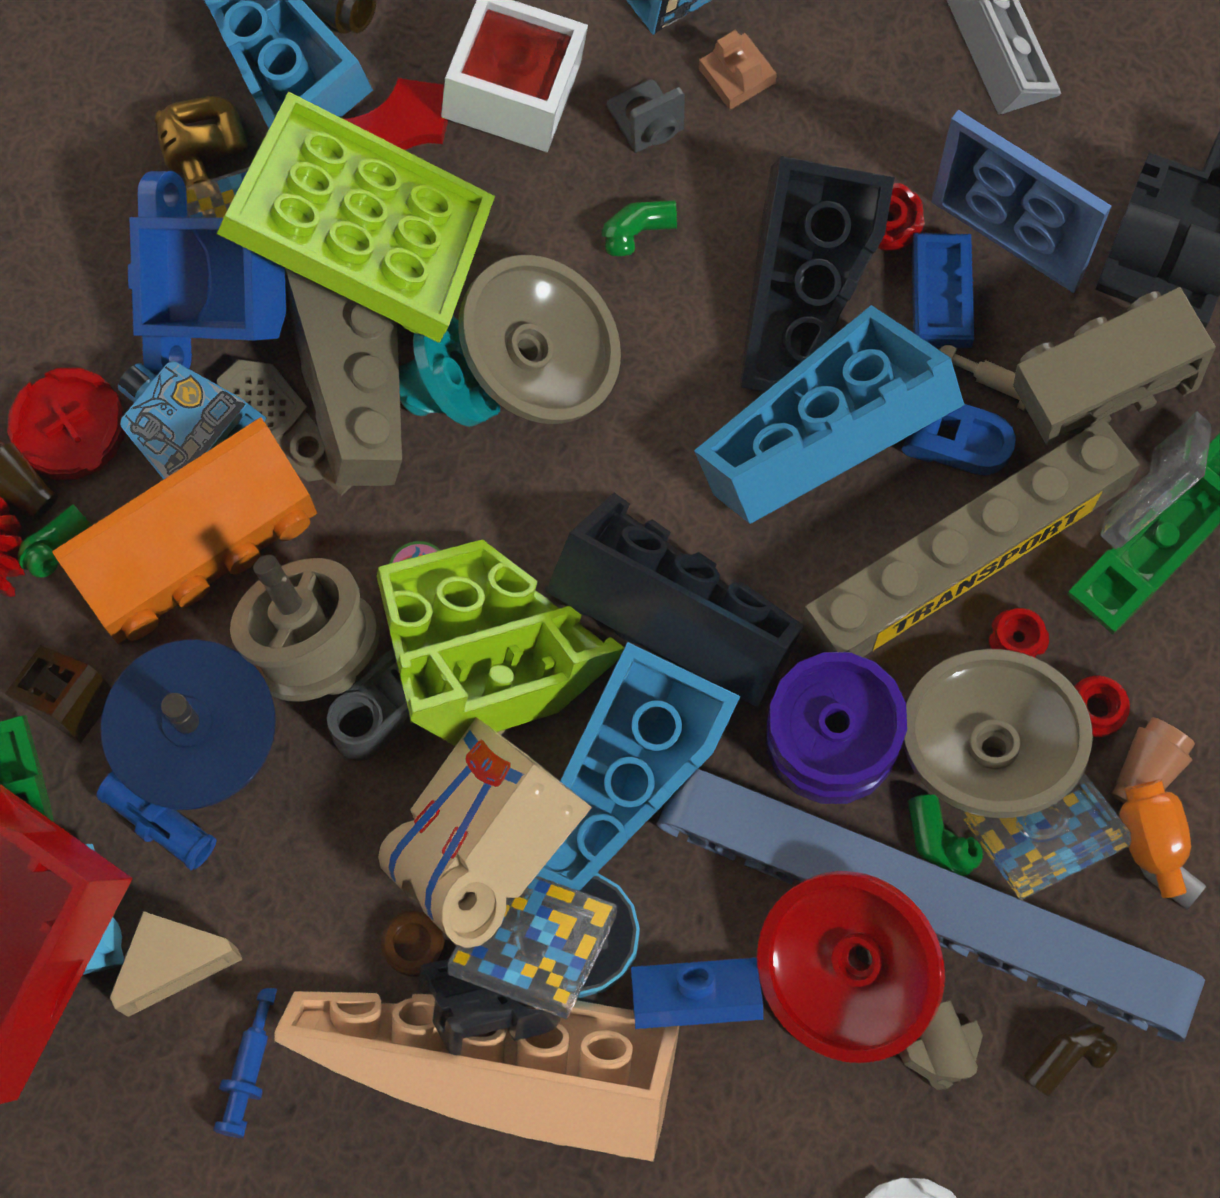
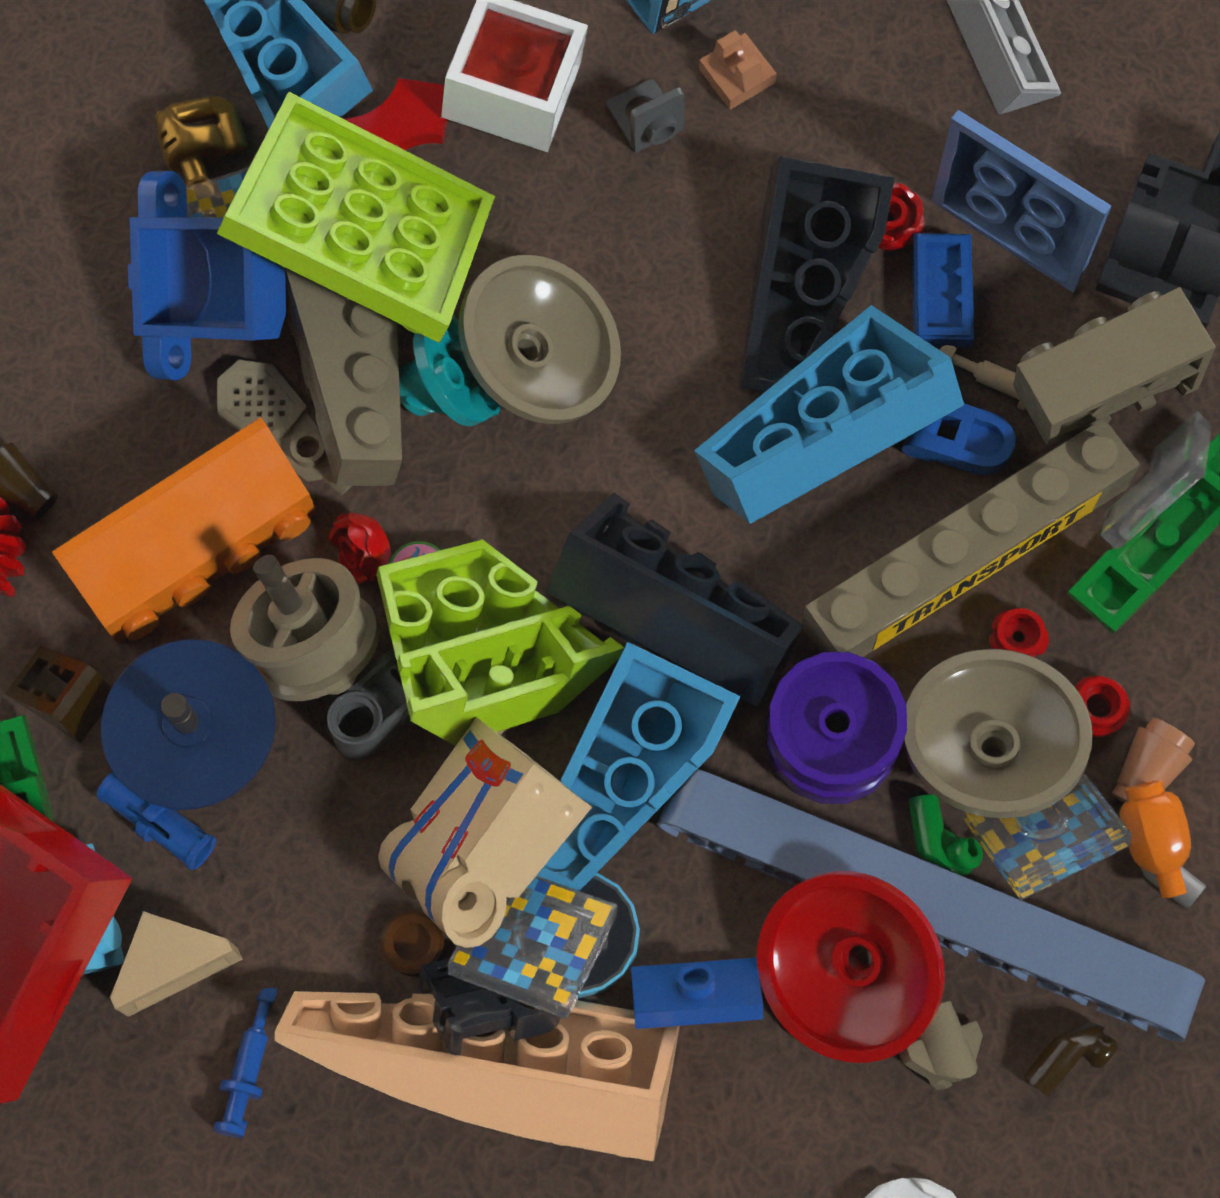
(36, 550): green arm -> none
(67, 423): red tile -> none
(179, 415): torso -> none
(360, 545): none -> red plate
(636, 218): green arm -> none

